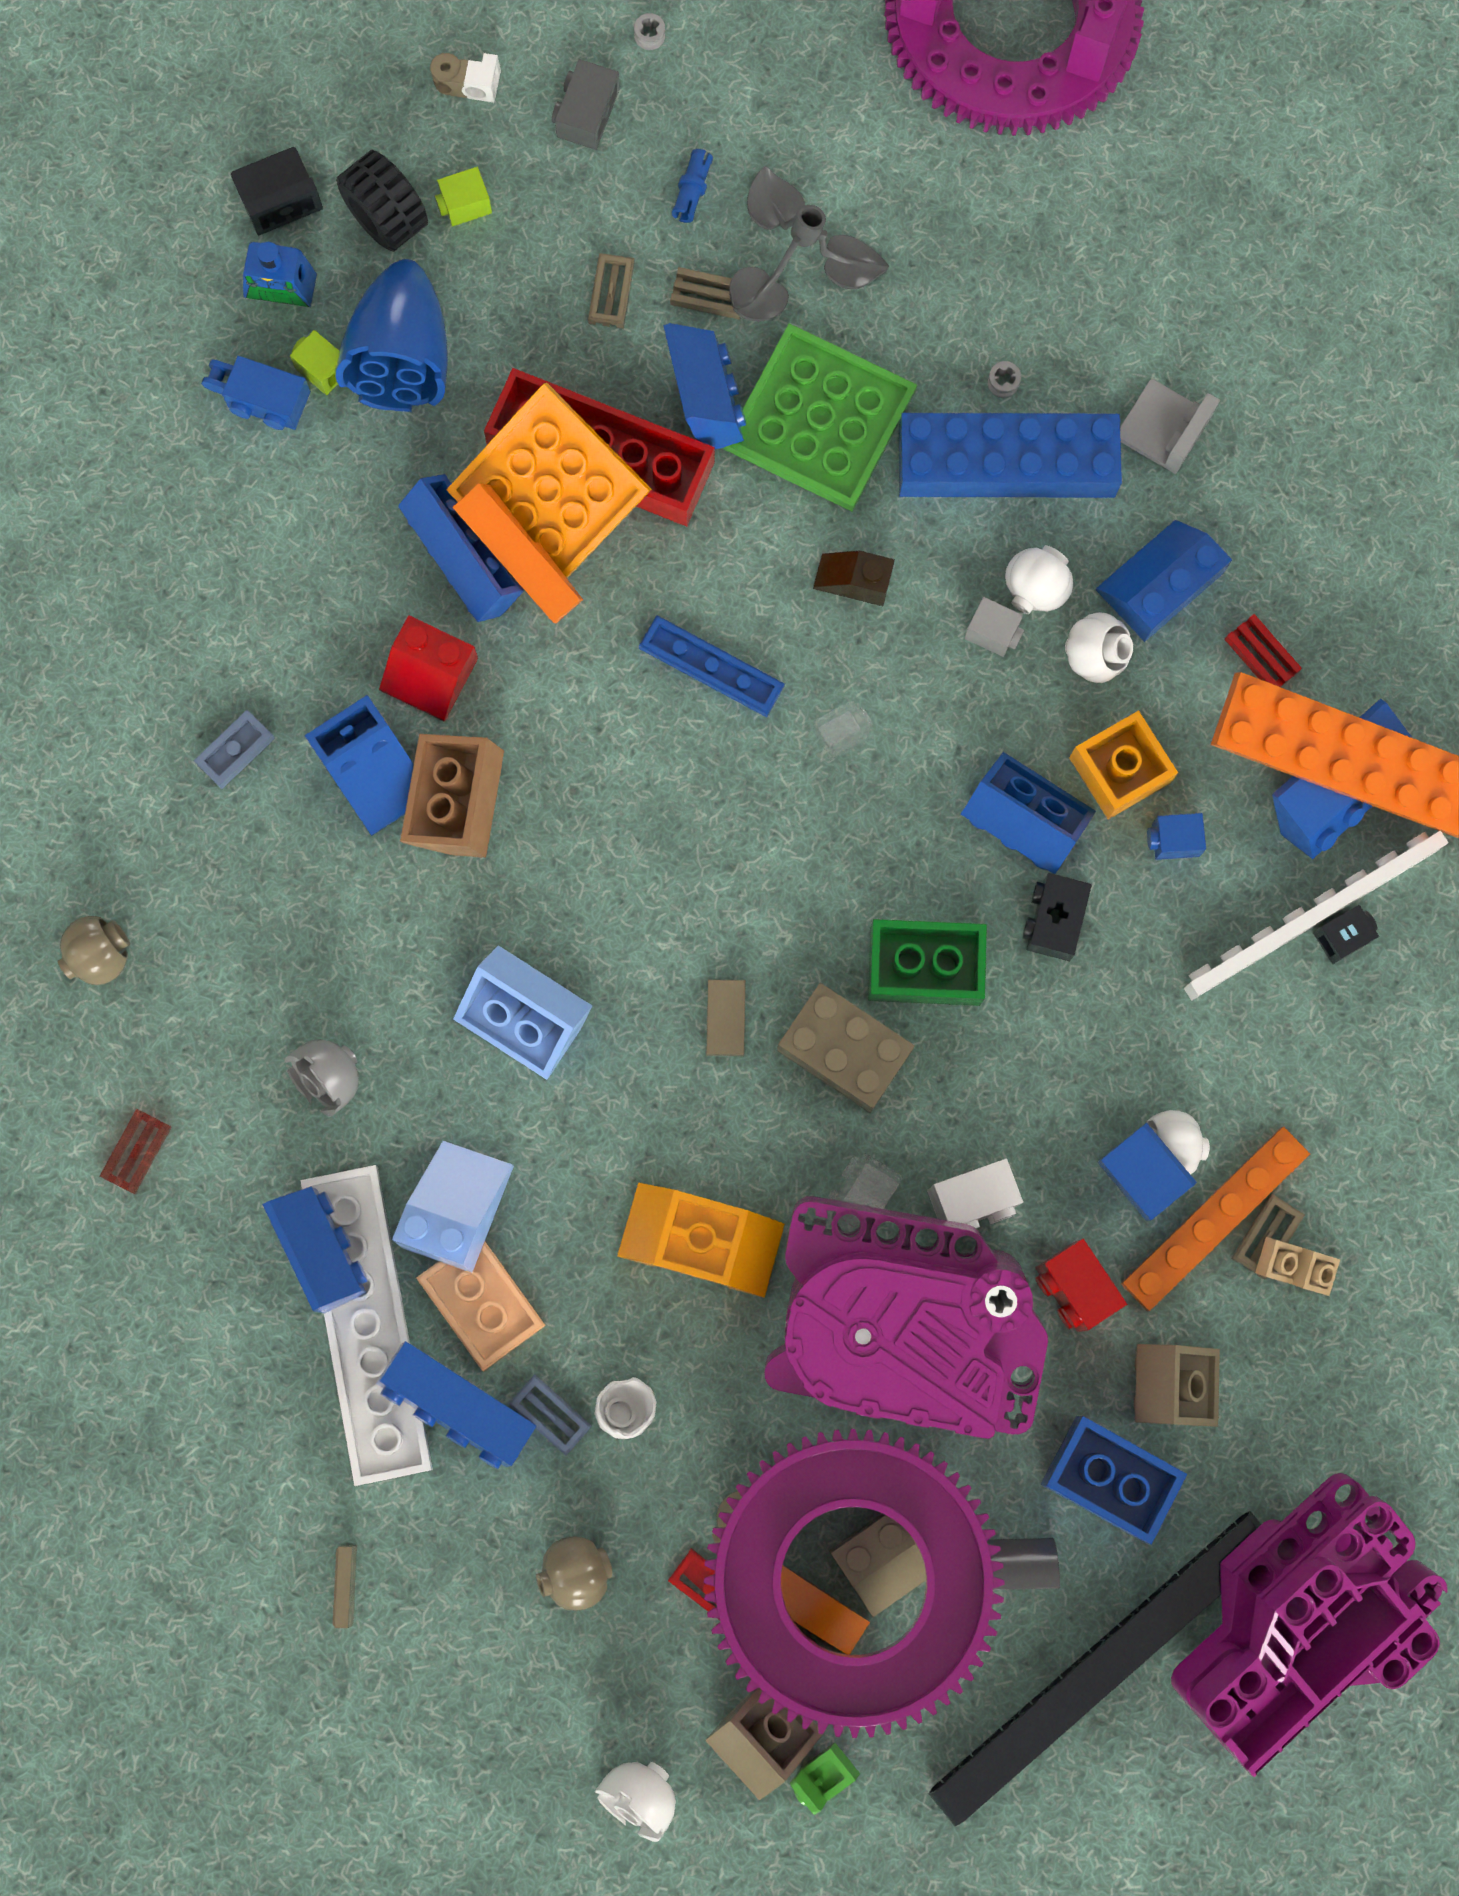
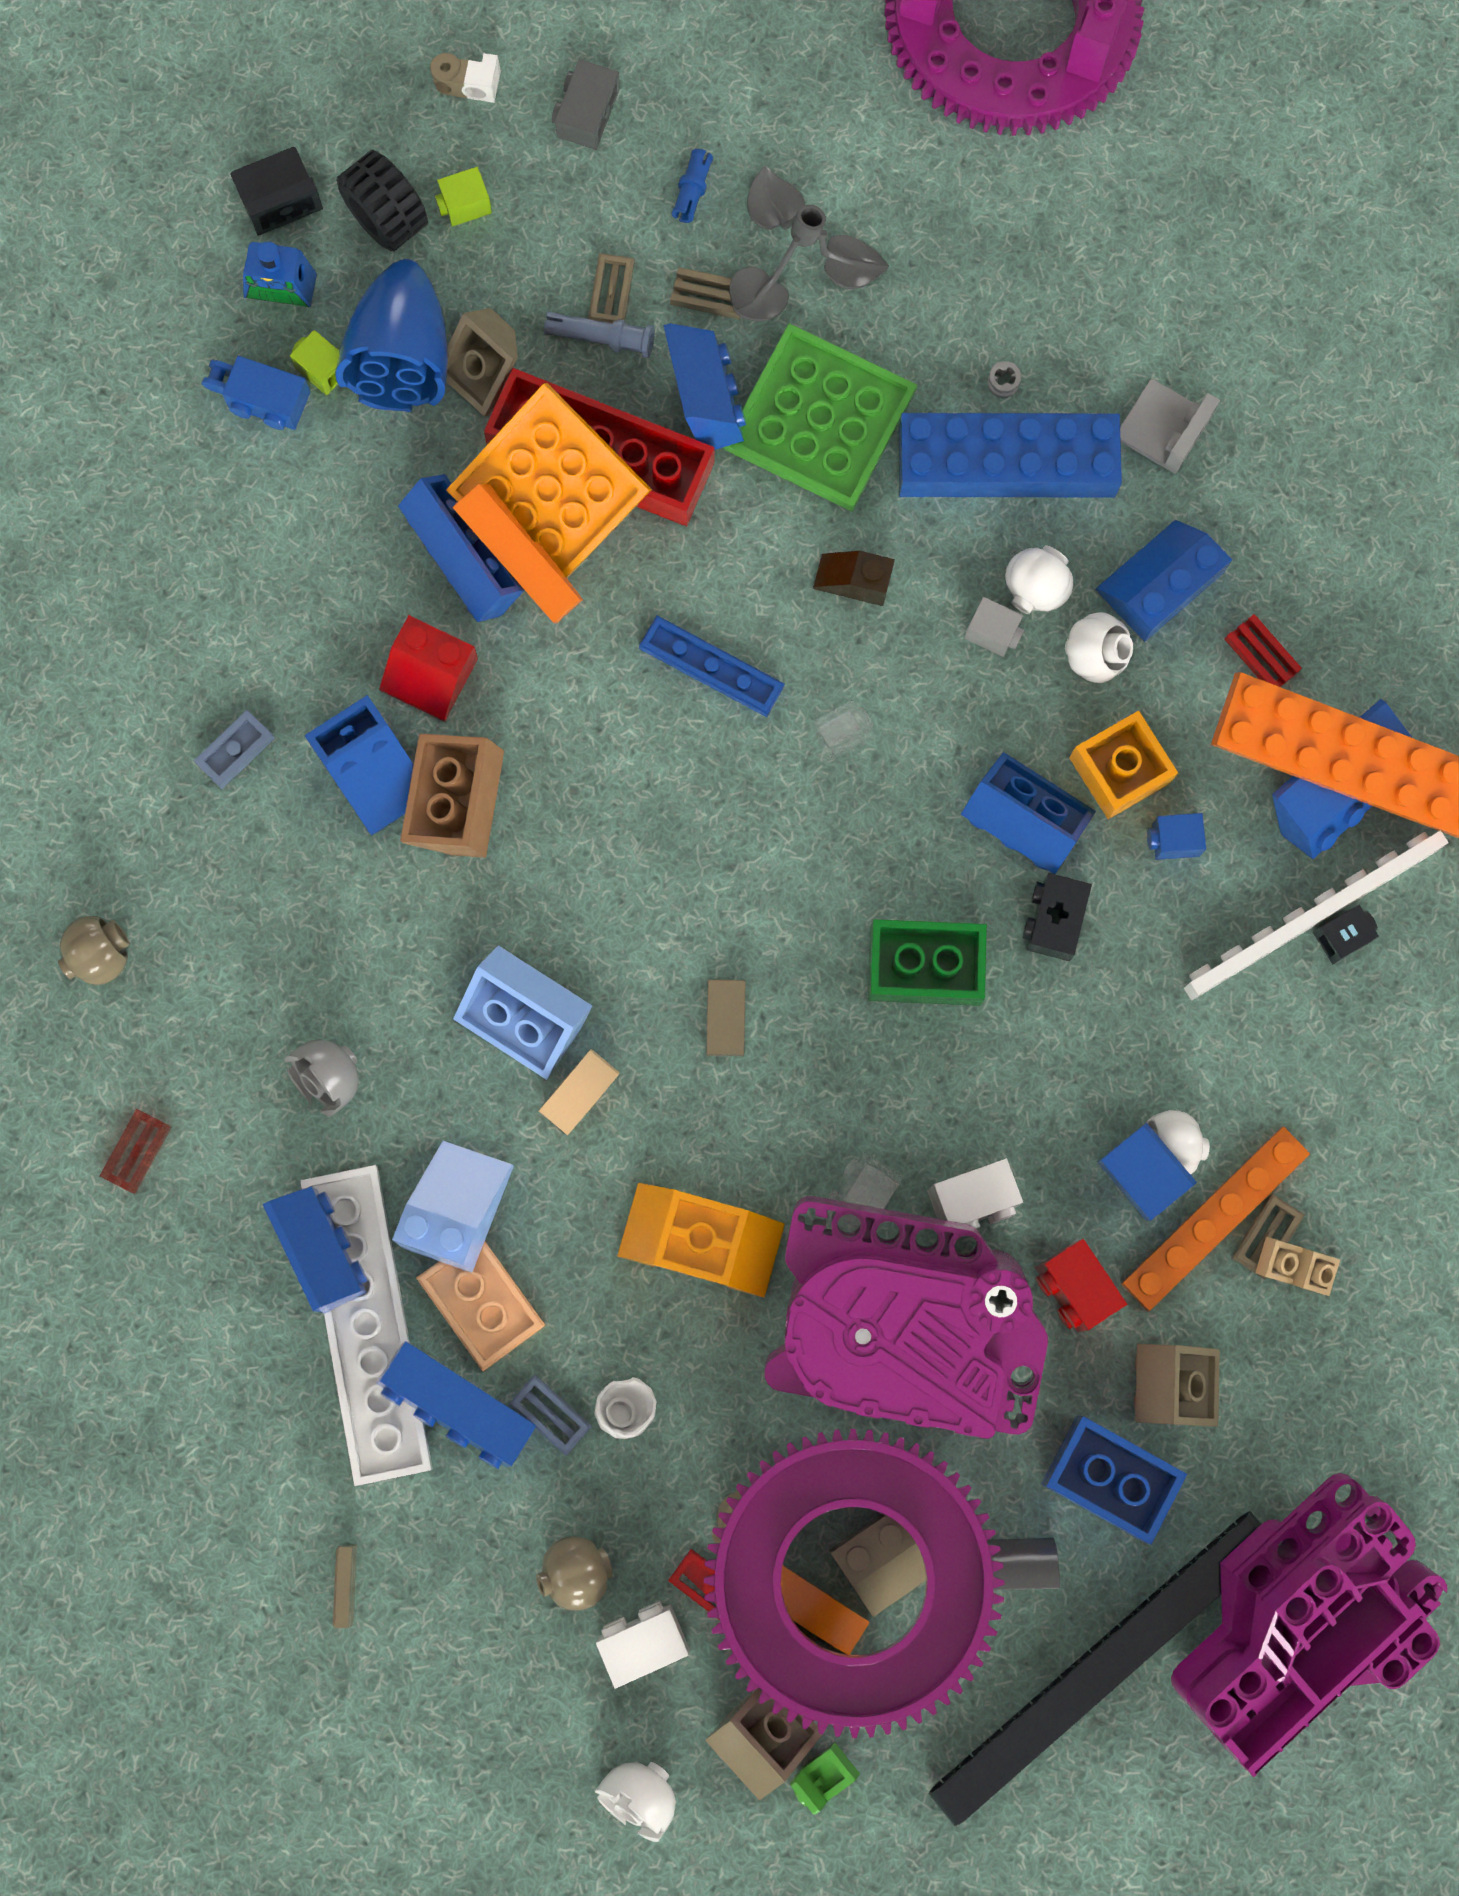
(481, 357): none -> dark tan slope
(579, 1091): none -> tan slope
(615, 334): none -> sand blue pin
(642, 1644): none -> white brick
(647, 42): light grey bush -> none
(845, 1047): dark tan brick -> none

